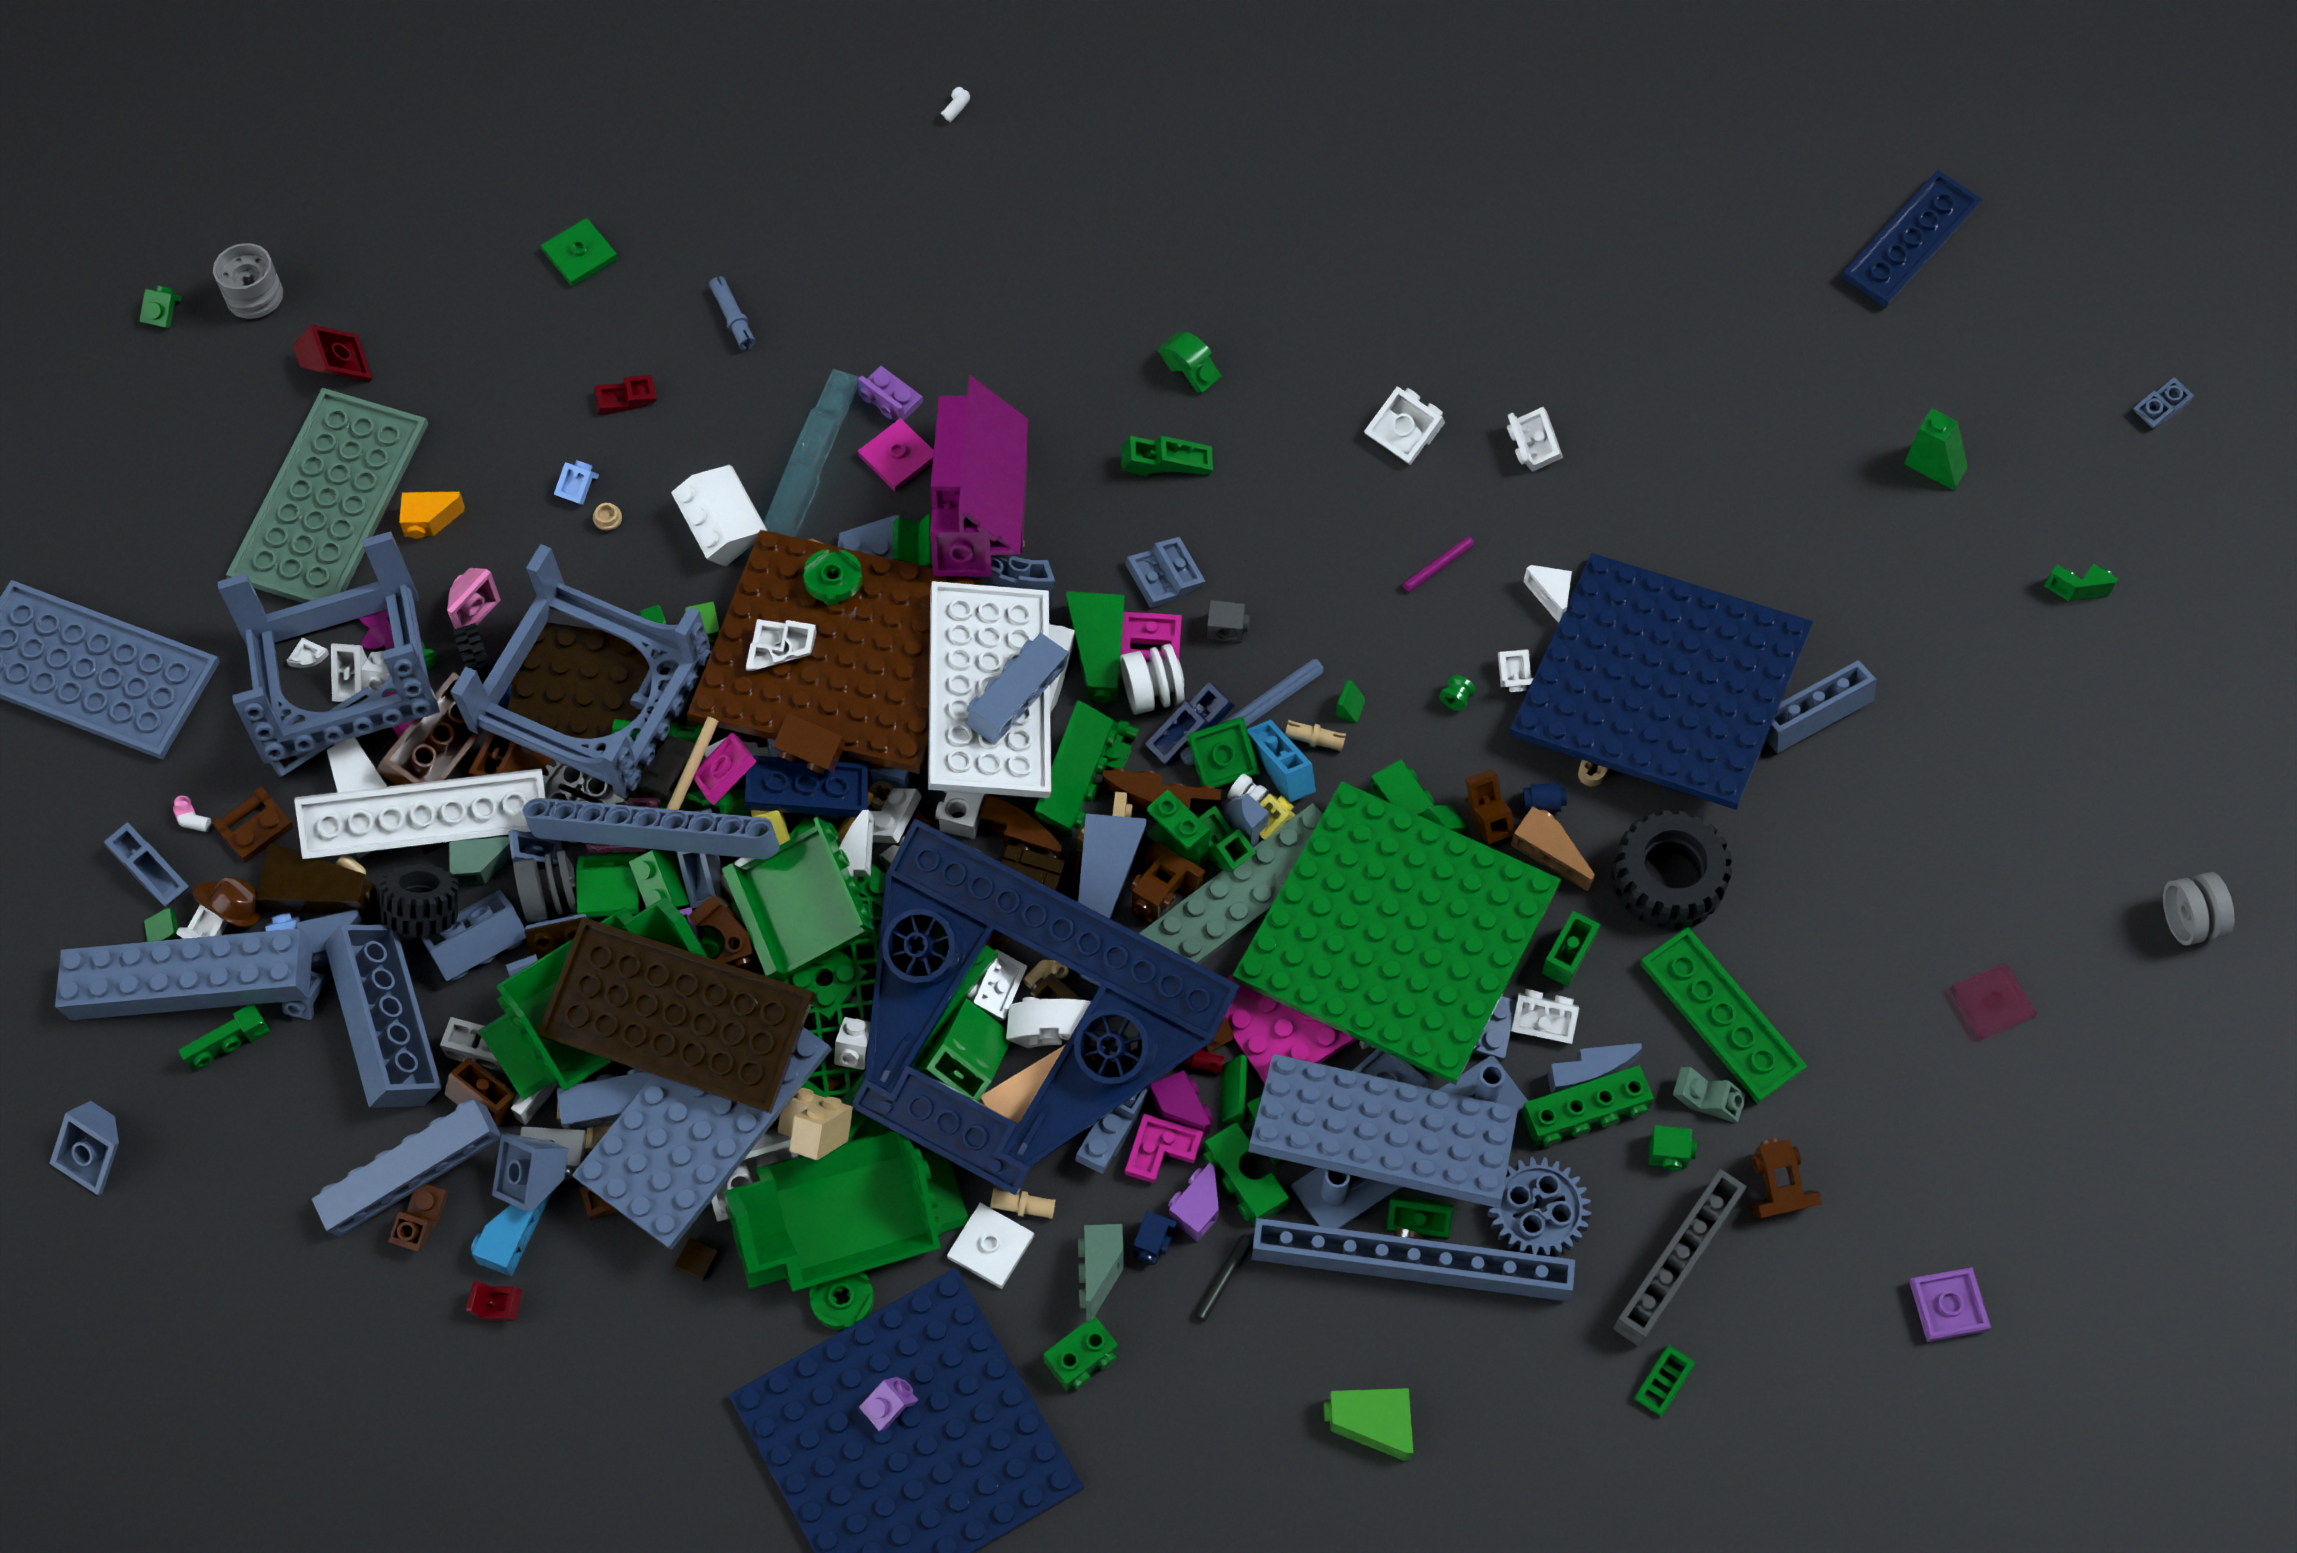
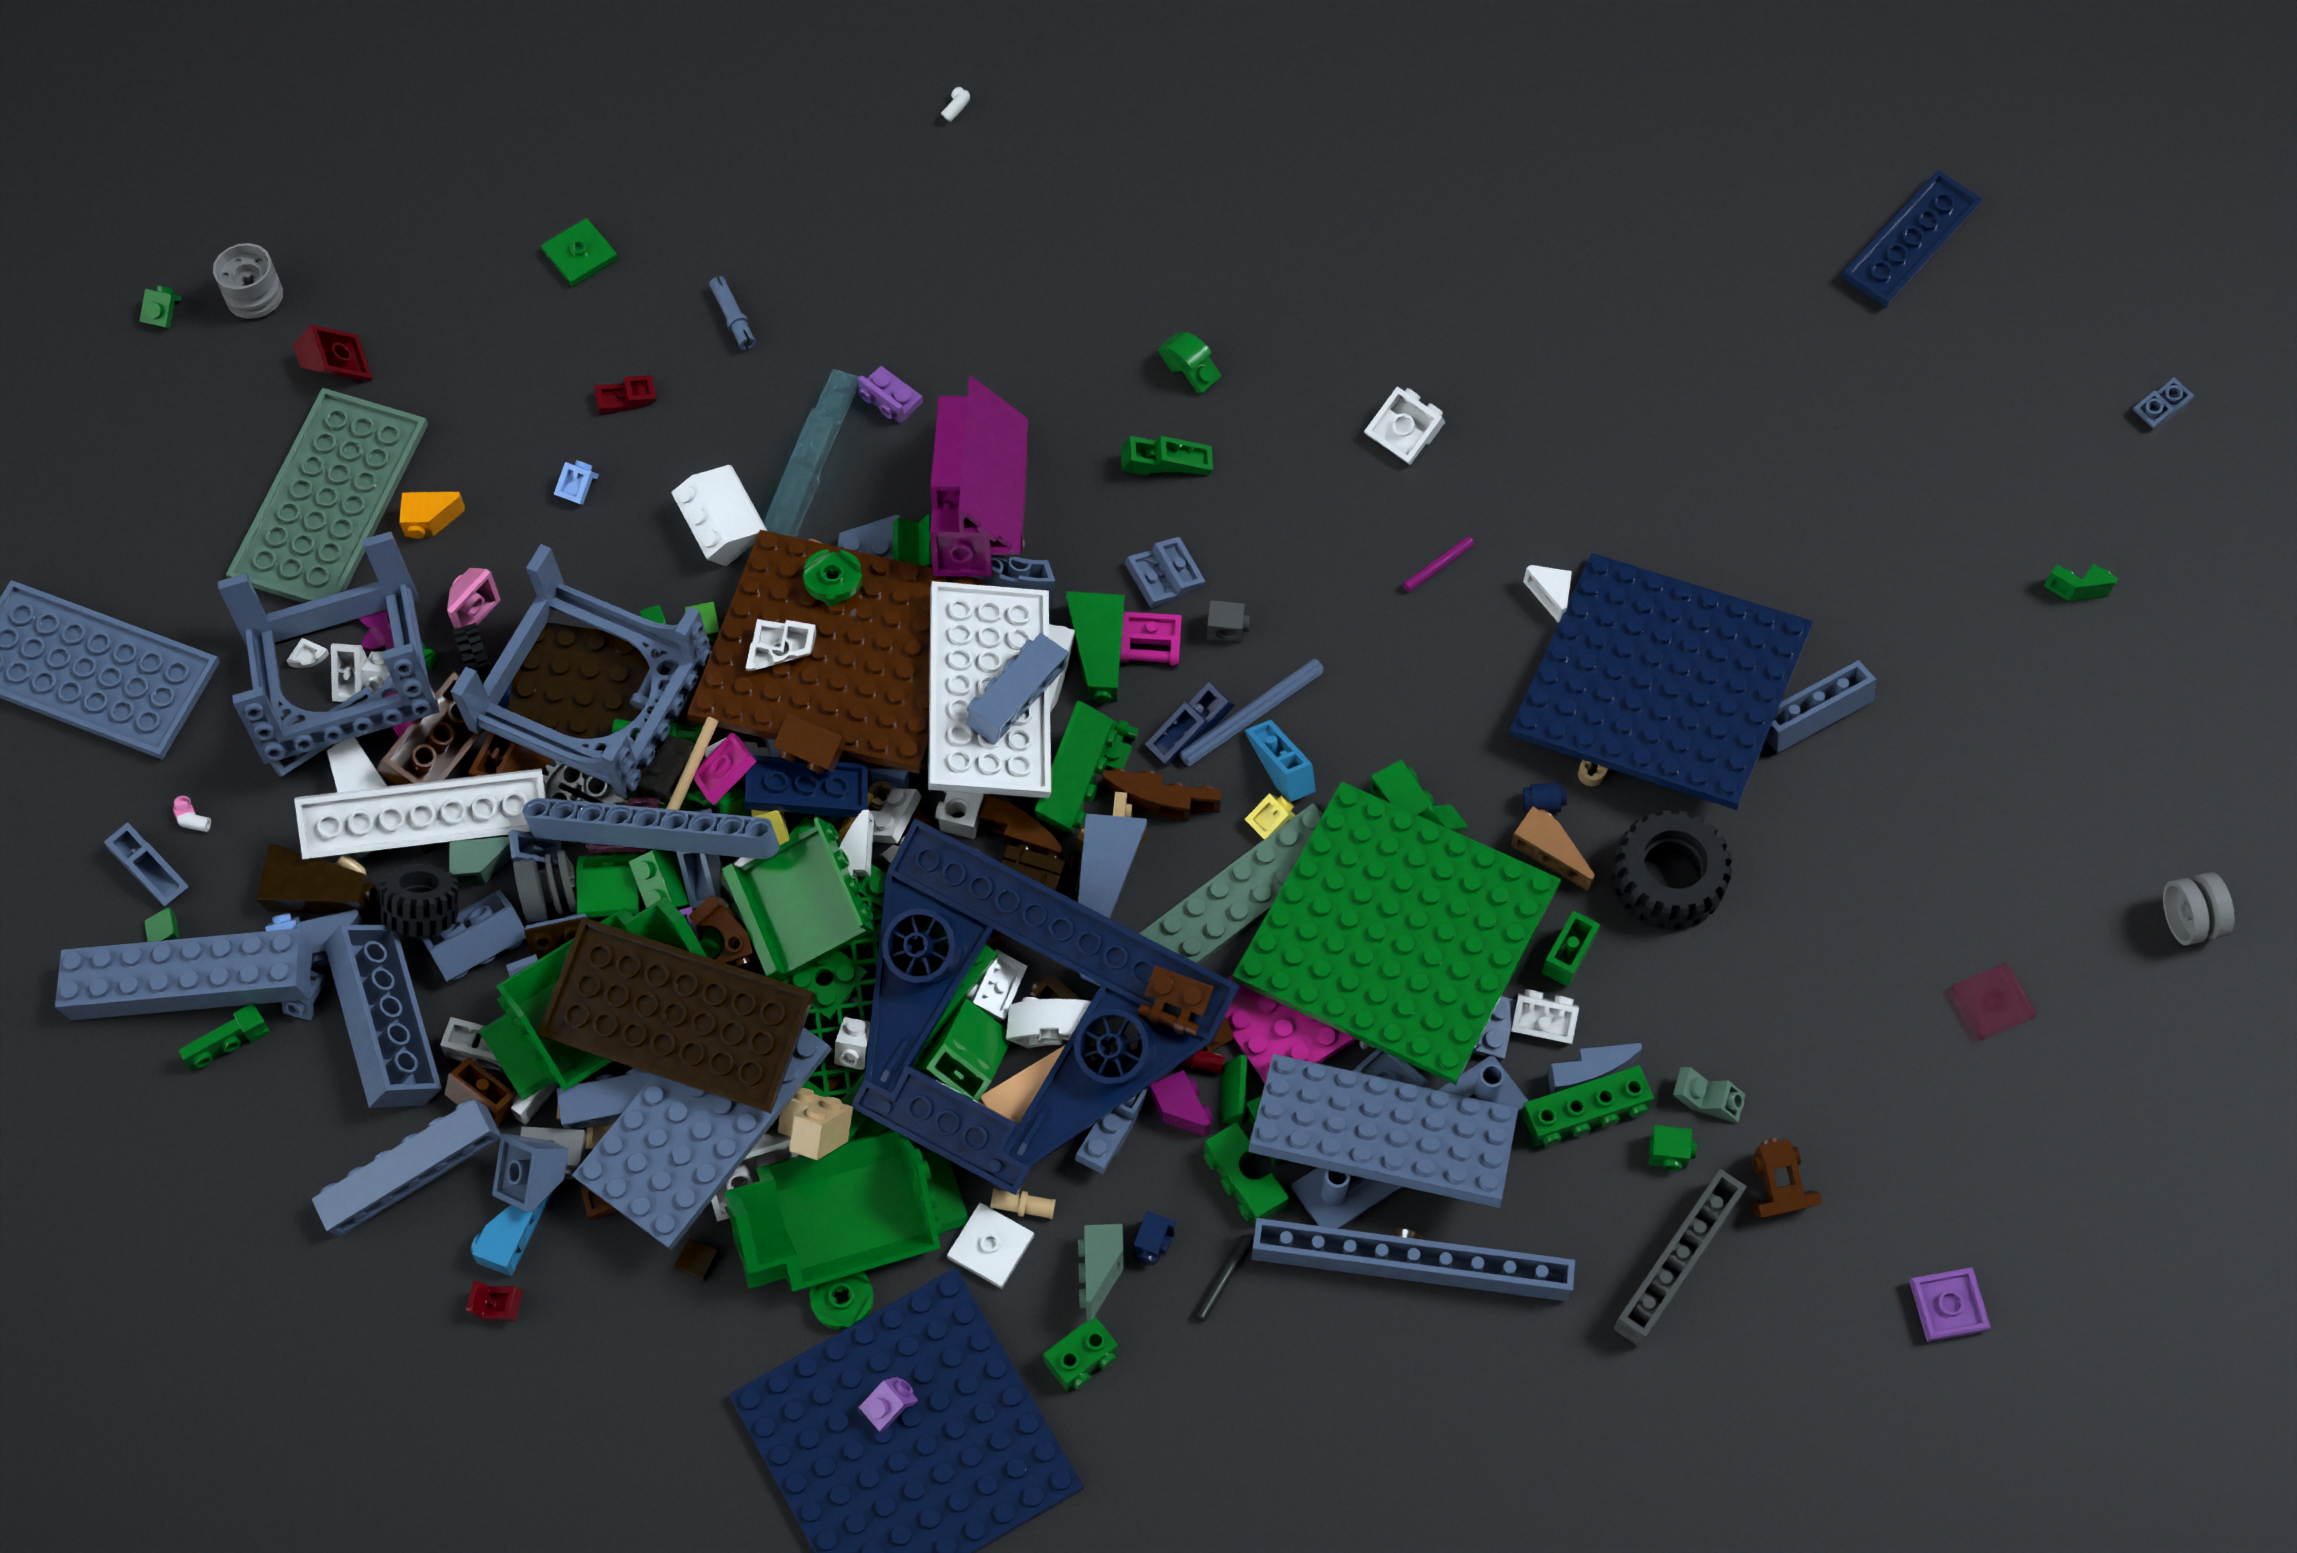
(86, 1146): sand blue slope -> none
(203, 924): white bracket -> none
(230, 899): reddish brown piece -> none
(258, 831): reddish brown plate -> none
(422, 1216): reddish brown slope -> none
(607, 517): tan plate -> none
(897, 454): dark pink plate -> none
(1044, 969): tan arm -> none
(1152, 679): white wheel -> none
(1152, 894): reddish brown tile -> none
(1161, 1138): dark pink plate -> none
(1177, 991): none -> reddish brown plate
(1179, 829): green panel -> none
(1198, 1205): medium lavender slope -> none
(1222, 753): green plate -> none
(1226, 846): green brick -> none
(1245, 785): white wheel -> none
(1247, 815): sand blue slope -> none
(1315, 735): tan pin -> none
(1350, 703): green slope -> none
(1373, 1418): bright green slope -> none
(1420, 1215): green slope -> none
(1457, 692): green wheel -> none
(1487, 809): reddish brown brick -> none
(1515, 670): white bracket -> none
(1535, 439): white bracket -> none
(1551, 1233): sand blue gear -> none
(1676, 1356): green slope -> none
(1723, 1015): green plate -> none
(1938, 450): green slope -> none

